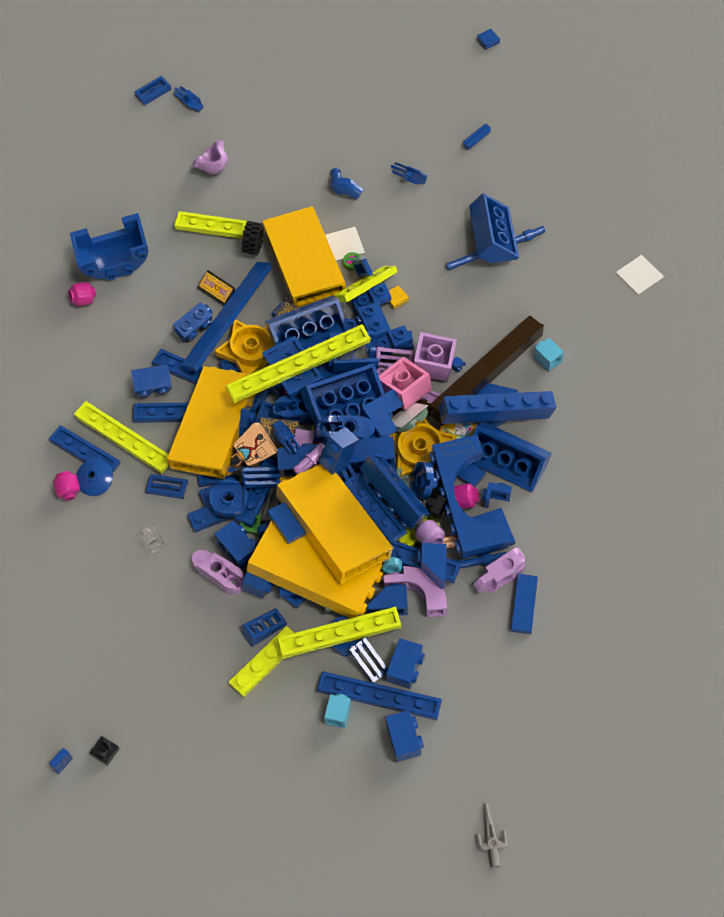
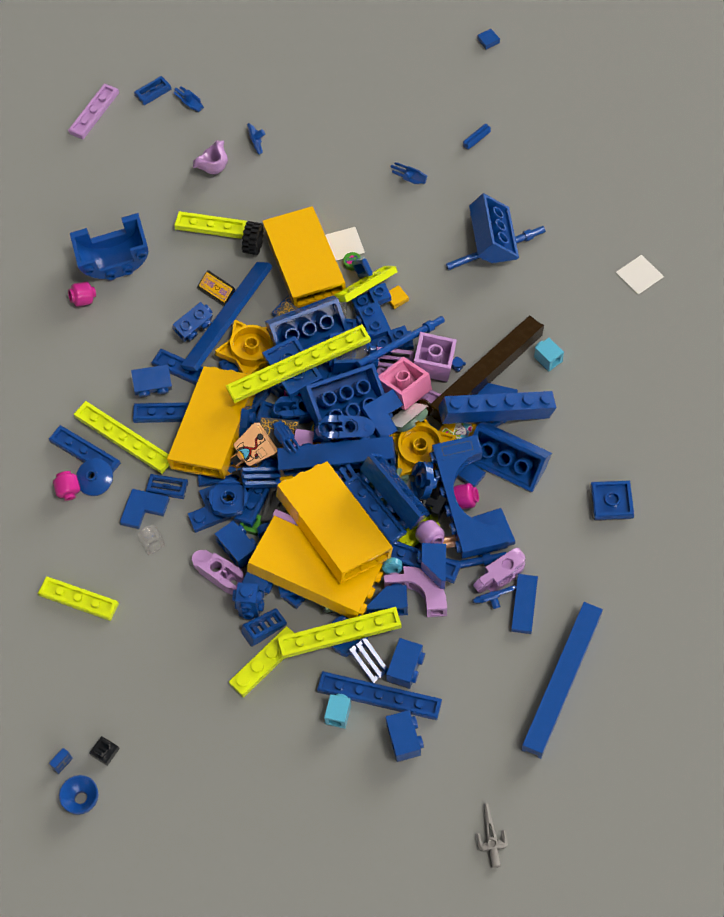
(74, 786): none -> blue piece
(78, 598): none -> neon yellow tile
(93, 111): none -> lavender tile
(142, 502): none -> blue tile
(248, 600): none -> blue brick
(255, 137): none -> blue piece
(286, 523): blue tile -> none
(310, 460): lavender axle -> none
(338, 450): blue brick -> none
(343, 185): blue arm -> none
(426, 327): none -> blue bar
(493, 596): none -> blue piece
(496, 491): blue bracket -> none
(562, 680): none -> blue tile
(612, 500): none -> blue plate

